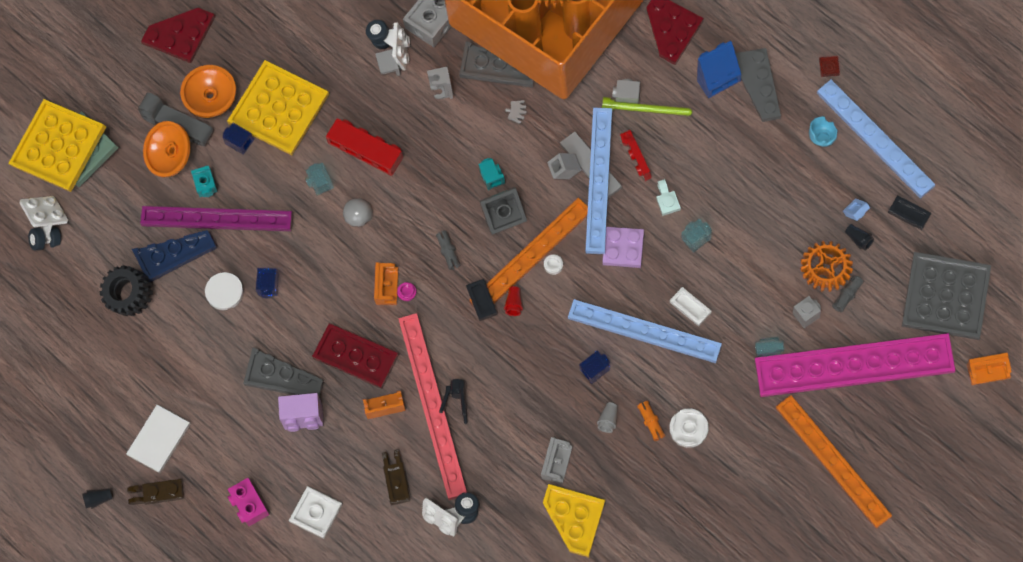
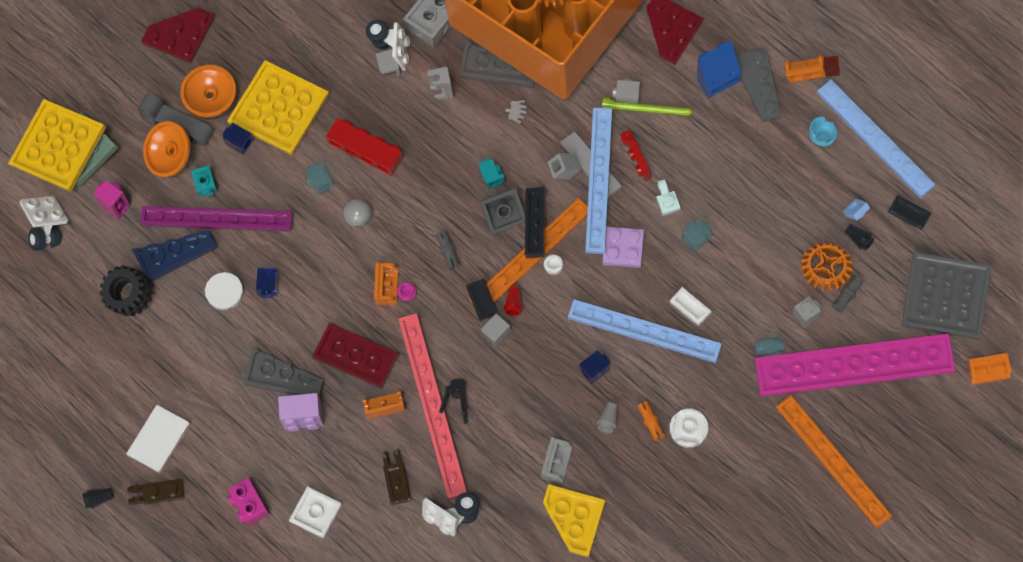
(111, 199): none -> dark pink brick
(496, 330): none -> light grey panel
(535, 222): none -> black plate
(805, 69): none -> orange hinge

